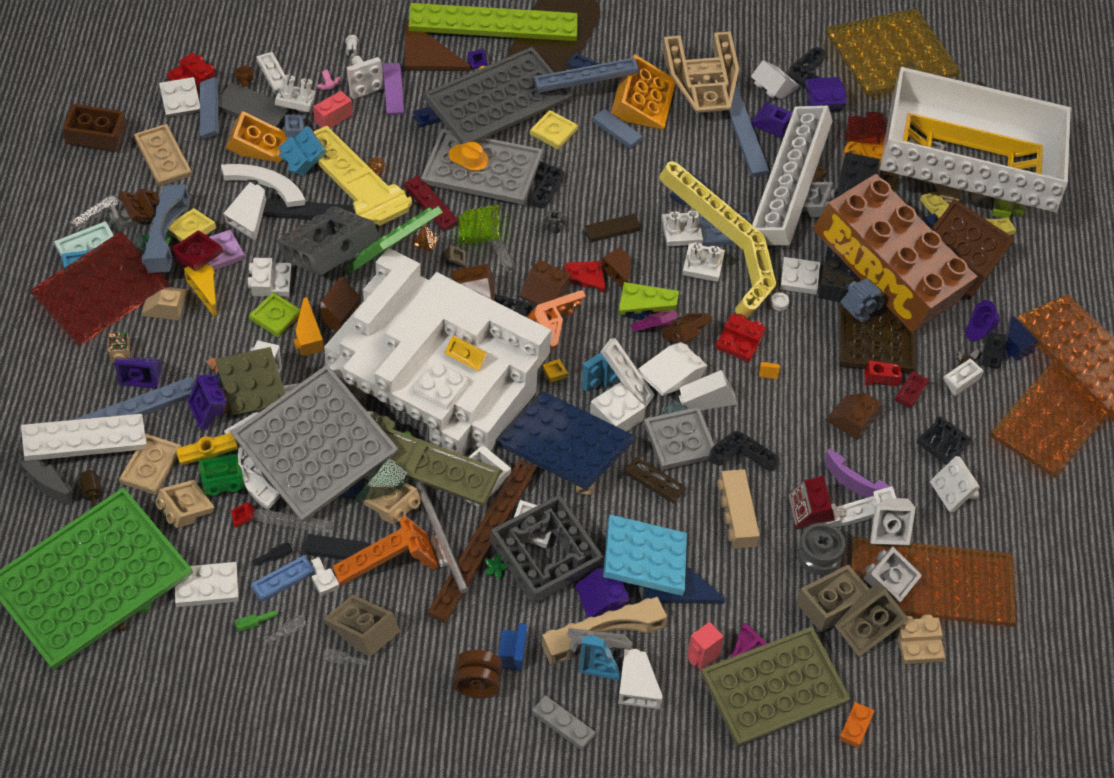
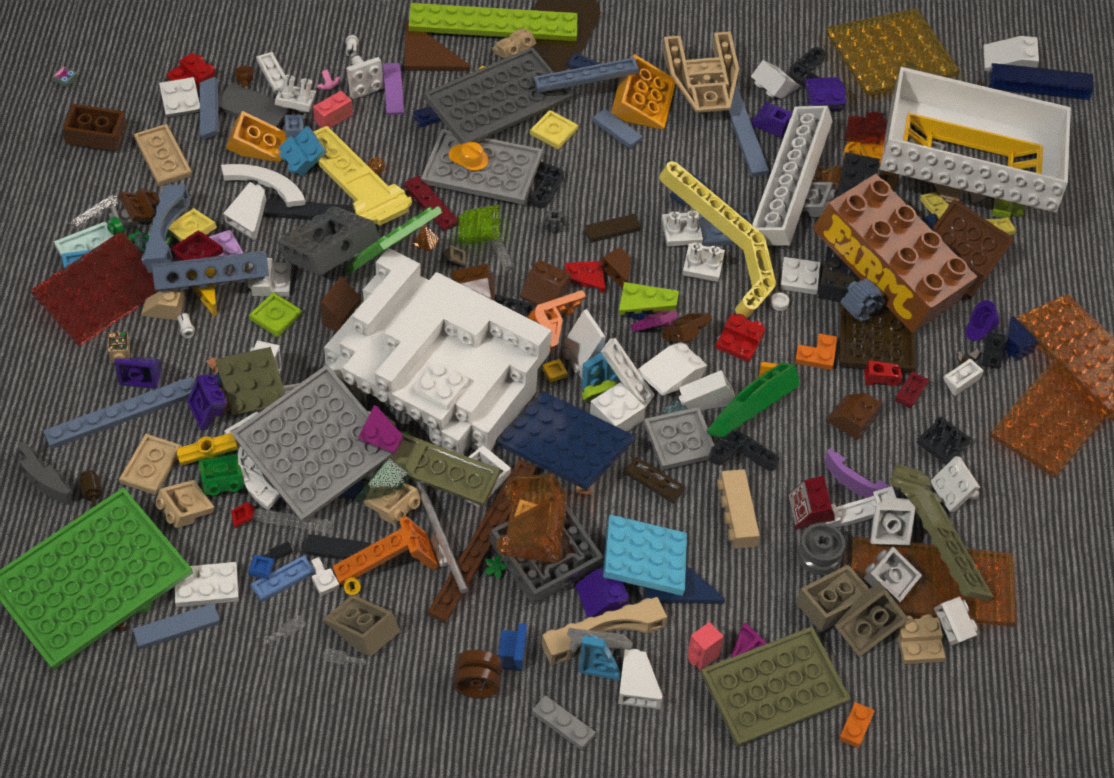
(65, 76): none -> sand green tile
(83, 437): white plate -> none
(115, 226): none -> green plate
(176, 626): none -> sand blue tile
(187, 329): none -> white pin
(219, 263): none -> sand blue brick
(252, 620): bright green axle -> none
(261, 567): none -> blue tile
(308, 336): light orange slope -> none
(347, 586): none -> yellow hinge
(380, 432): none -> magenta wing
(465, 353): yellow plate -> none
(477, 58): dark purple slope -> none
(517, 42): none -> tan plate
(534, 518): none -> clear orange windscreen
(583, 342): none -> white slope
(592, 392): none -> lime plate
(756, 398): none -> green slope
(818, 357): none -> orange plate
(832, 174): none -> clear orange slope
(944, 536): none -> olive piece
(956, 620): none -> white slope
(1012, 51): none -> white slope
(1041, 81): none -> clear blue brick

